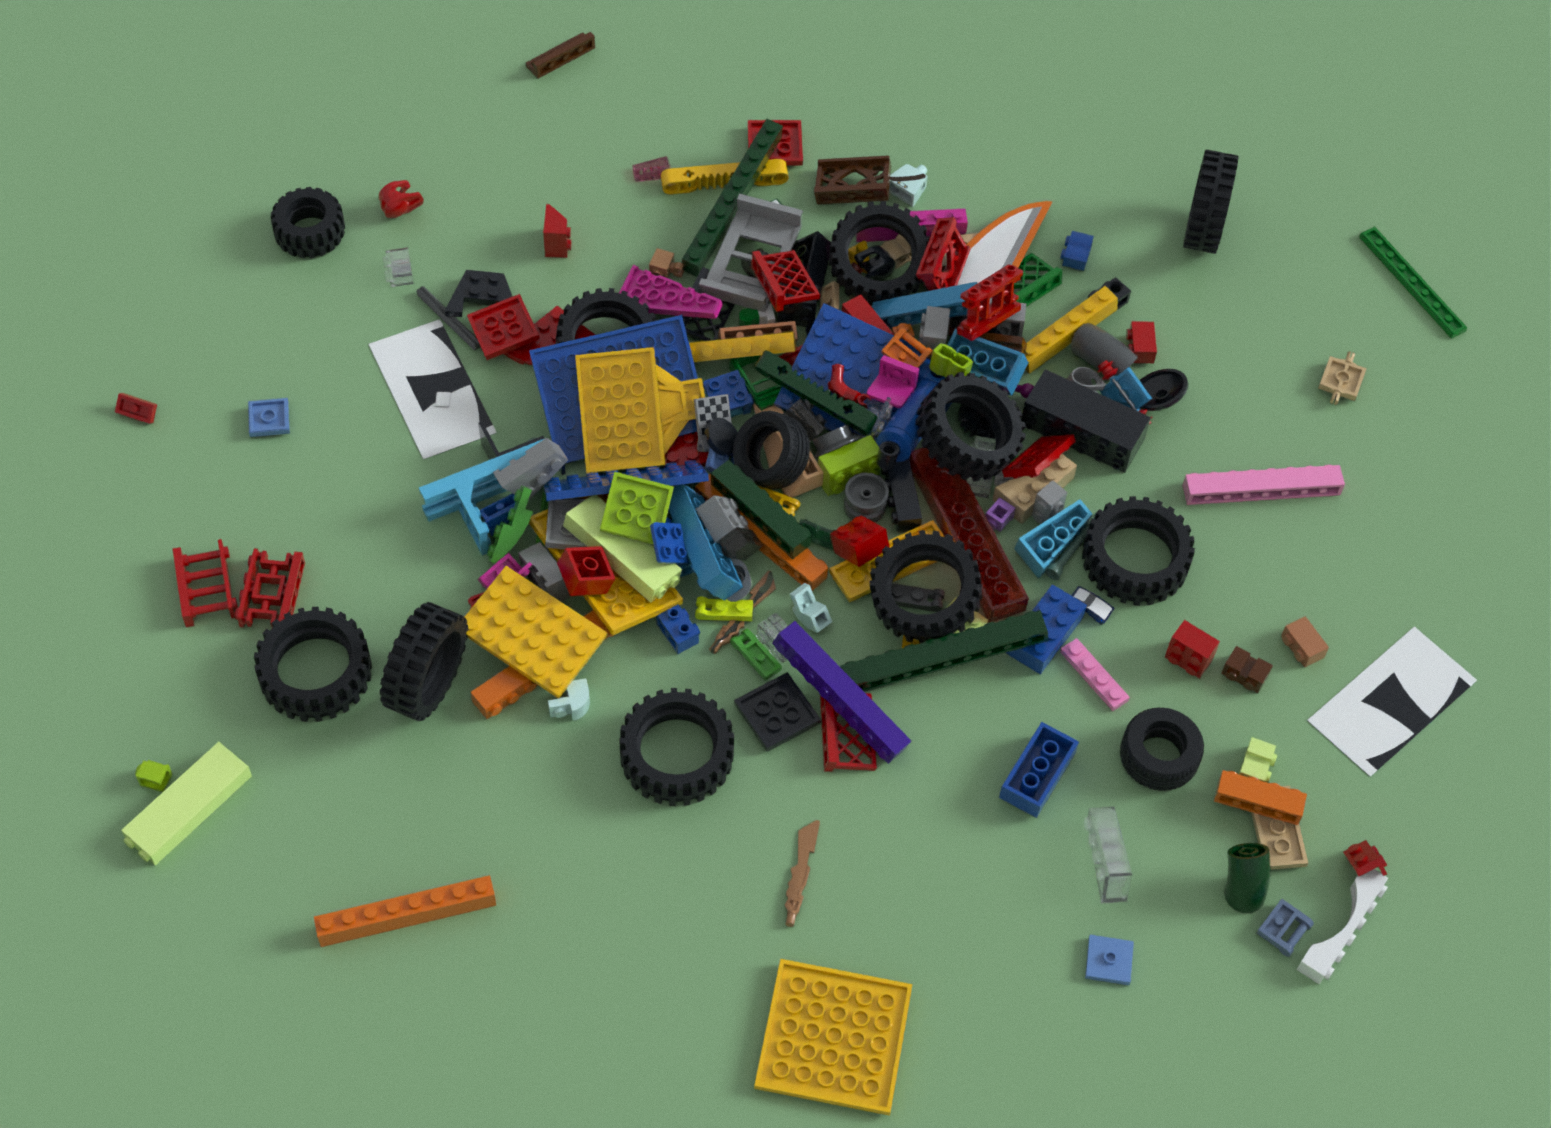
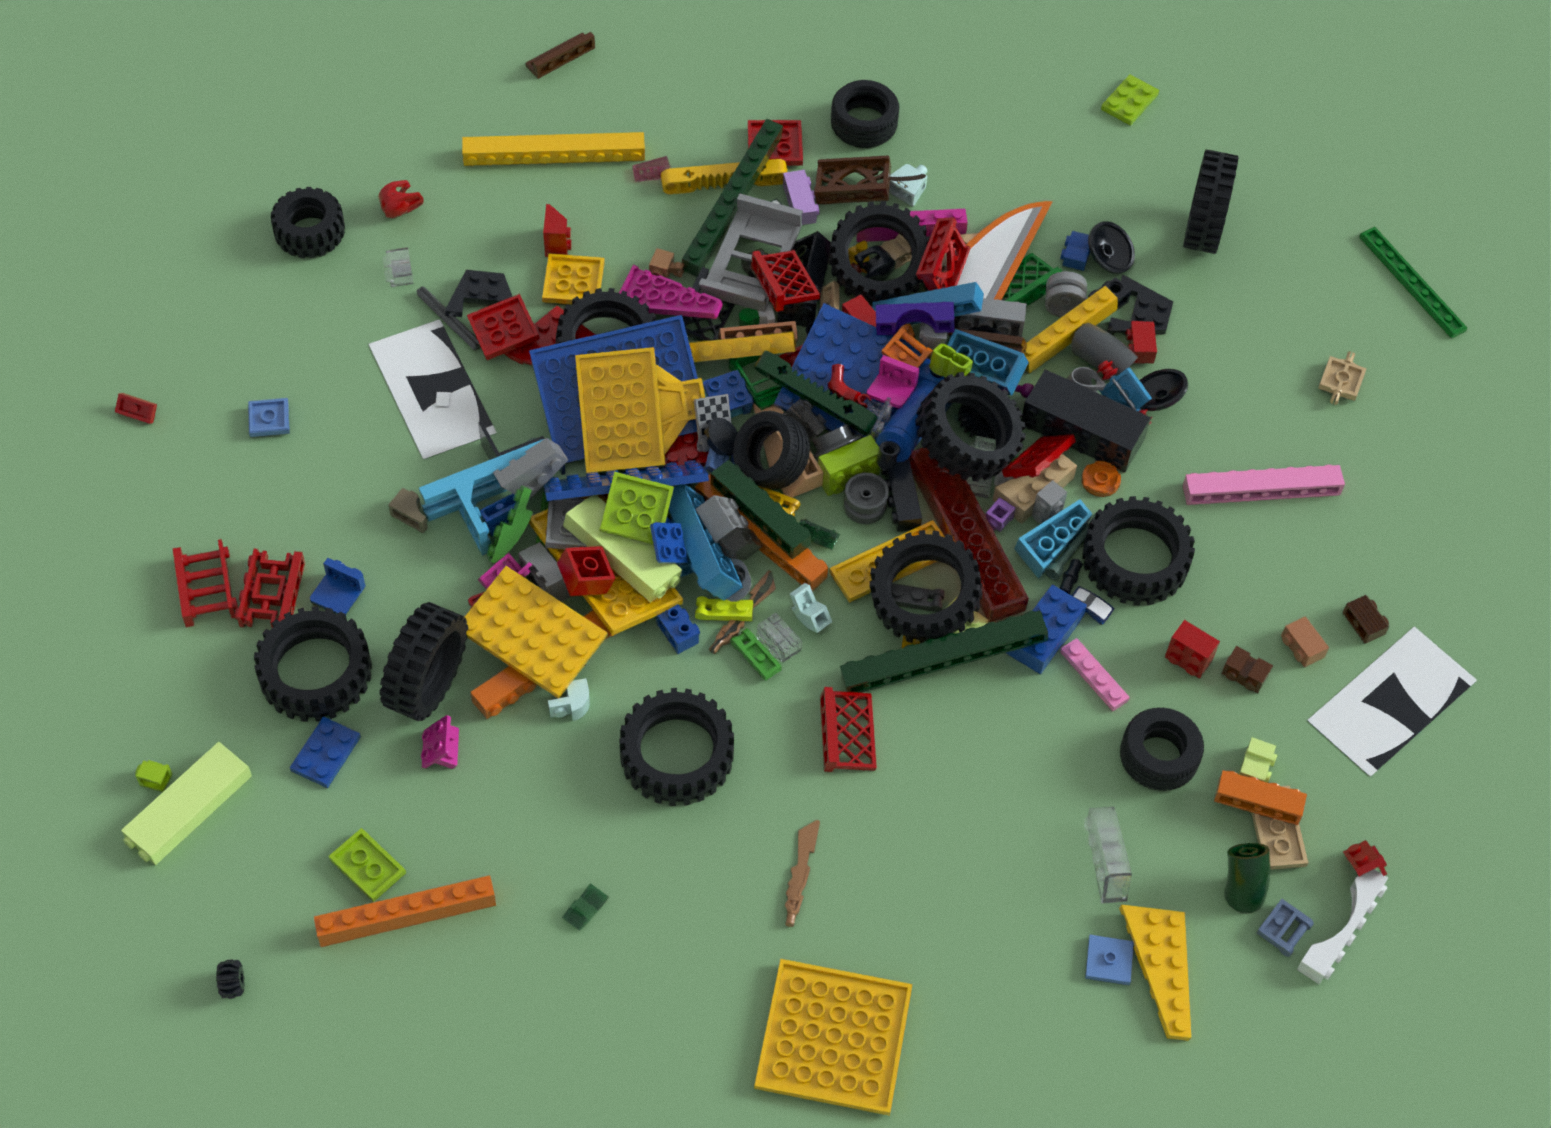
(230, 979): none -> black gear
(325, 752): none -> blue plate
(338, 587): none -> blue bracket
(367, 864): none -> lime plate
(406, 509): none -> dark tan arch
(440, 744): none -> dark pink bracket
(553, 148): none -> yellow brick
(571, 277): none -> yellow plate
(585, 907): none -> clear green slope
(777, 711): black plate -> none
(800, 195): none -> lavender brick
(841, 692): dark purple brick -> none
(859, 540): red brick -> none
(868, 95): none -> black tyre
(893, 316): none -> dark purple arch
(985, 316): red fence -> none
(1038, 769): blue brick -> none
(1064, 292): none -> light grey wheel
(1070, 576): none -> black pin
(1101, 479): none -> orange tile
(1111, 247): none -> black dish
(1130, 99): none -> lime plate
(1148, 307): none -> black wing
(1162, 956): none -> yellow wing
(1366, 619): none -> reddish brown brick

